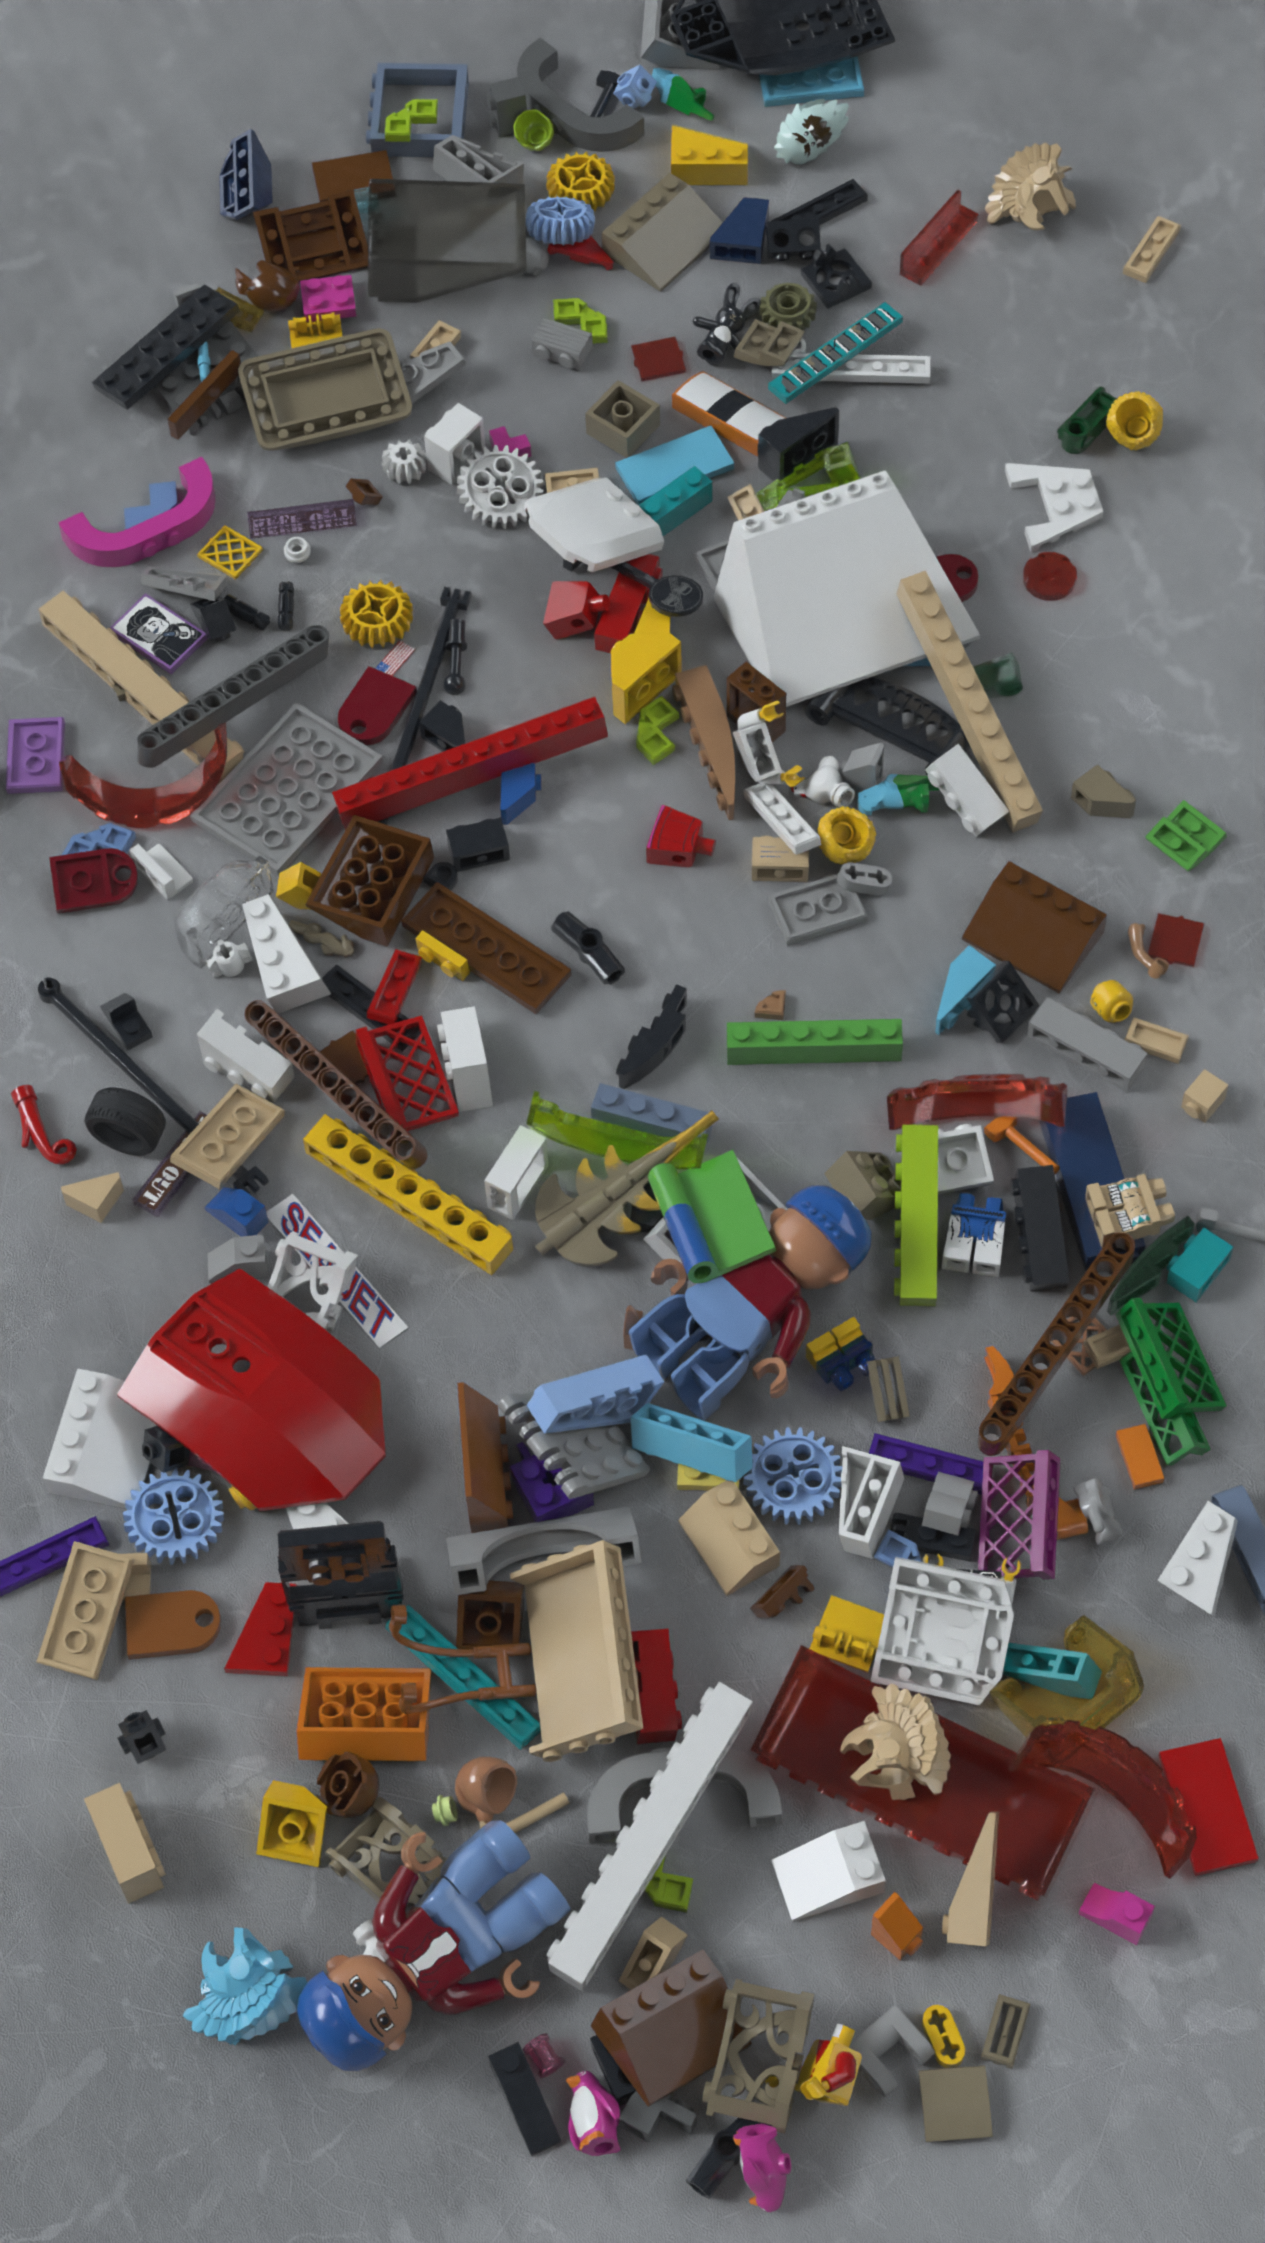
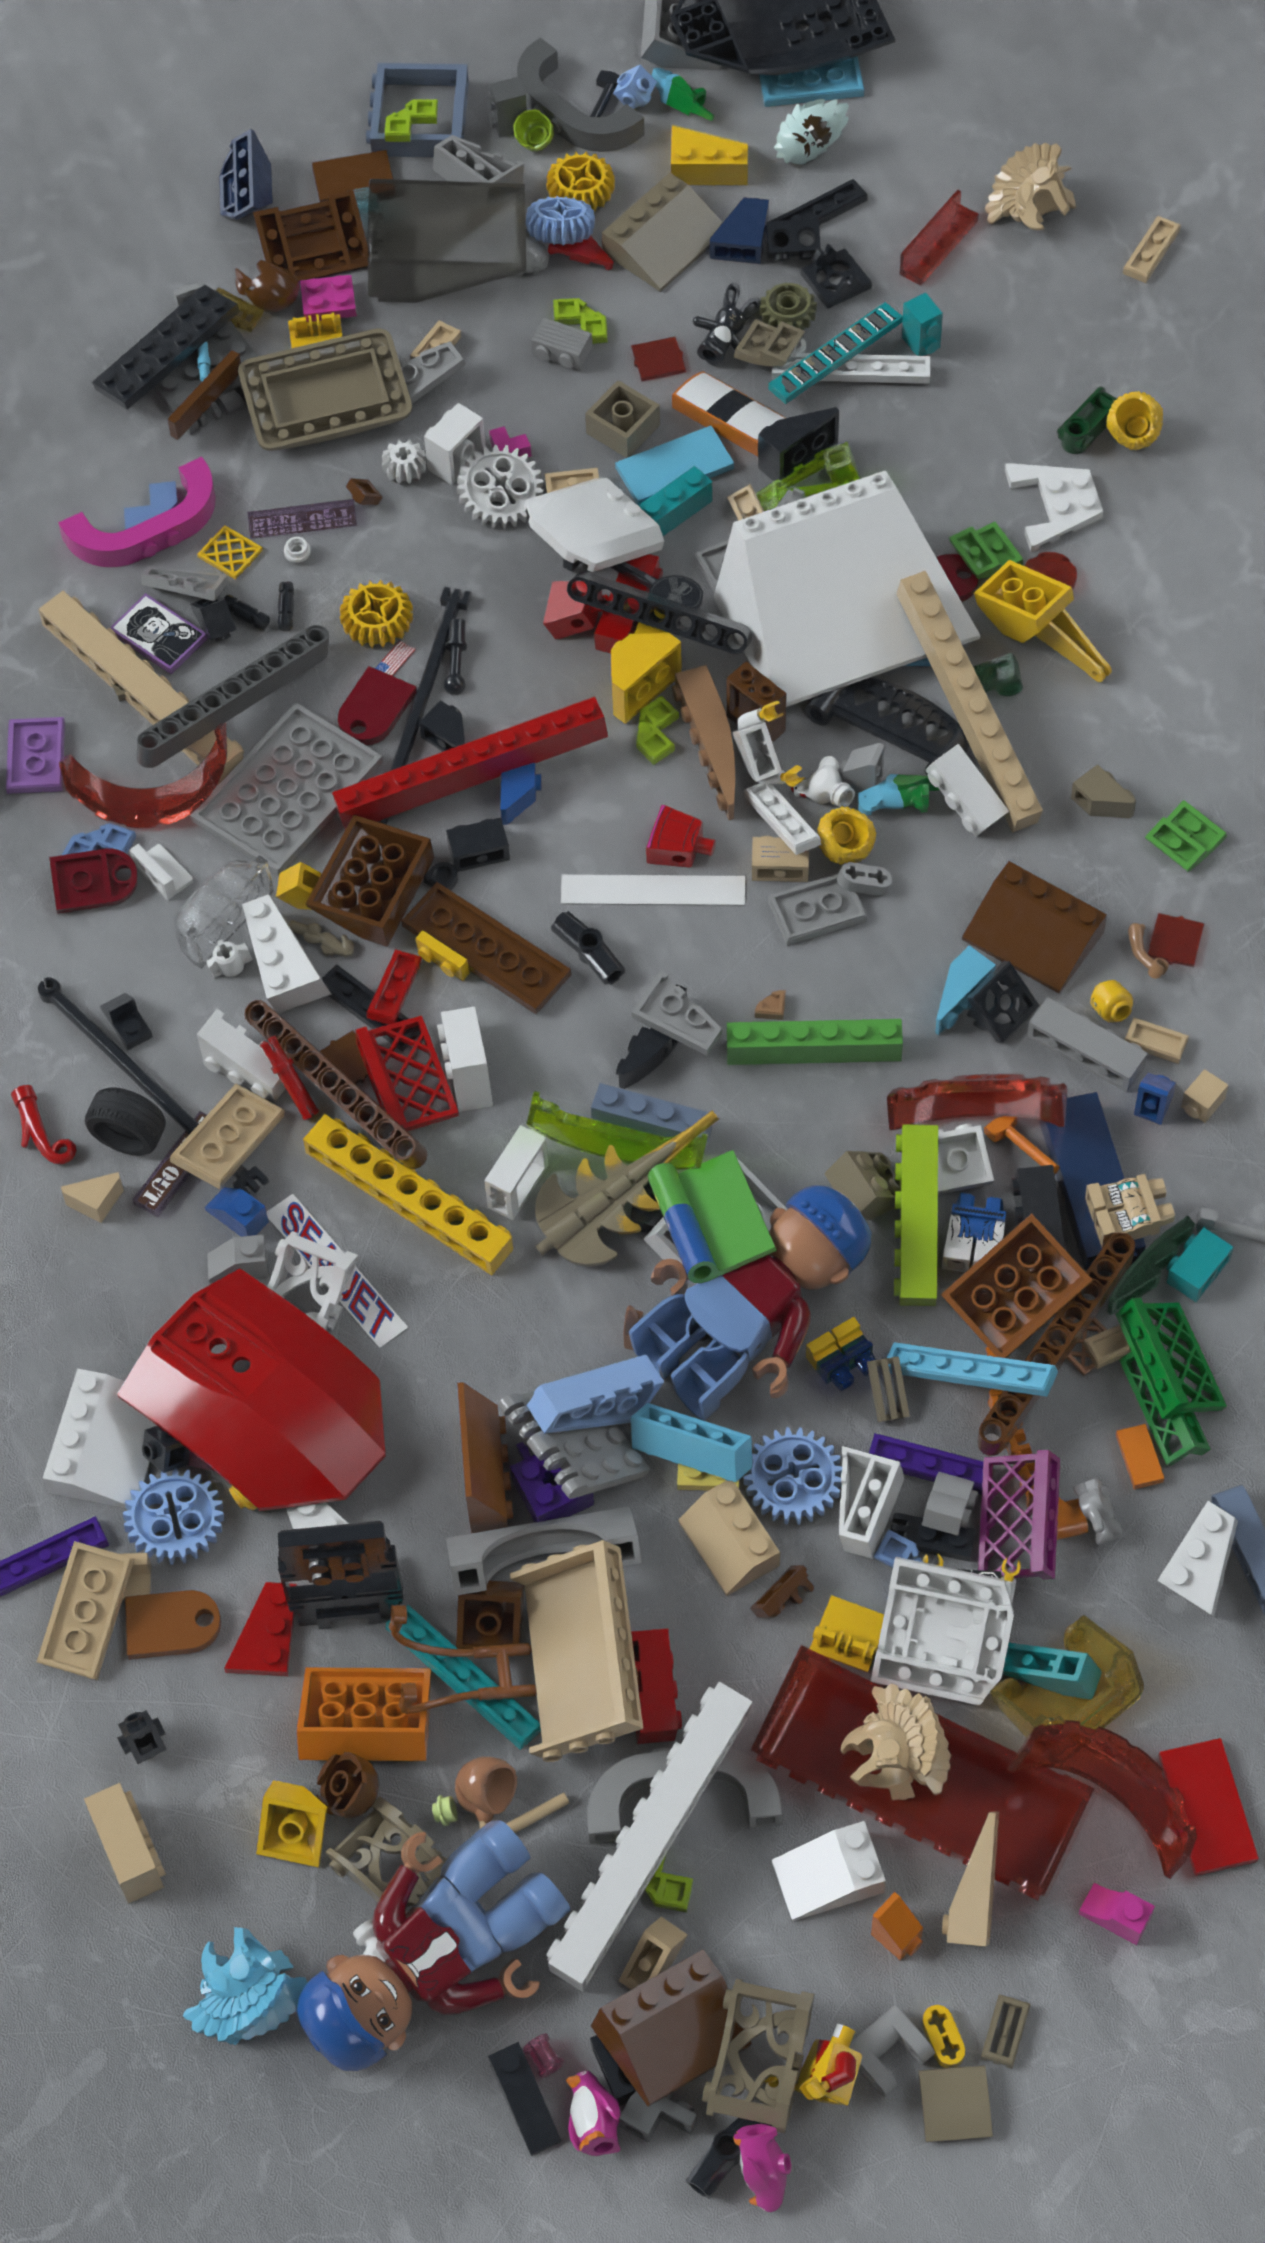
(283, 1067): none -> red pin
(646, 614): none -> black beam
(653, 889): none -> white sticker
(675, 1015): none -> light grey wing
(922, 325): none -> teal brick
(974, 1369): none -> medium azure tile
(985, 549): none -> bright green slope
(1016, 1287): none -> dark orange slope
(1032, 604): none -> yellow slope
(1154, 1097): none -> blue slope

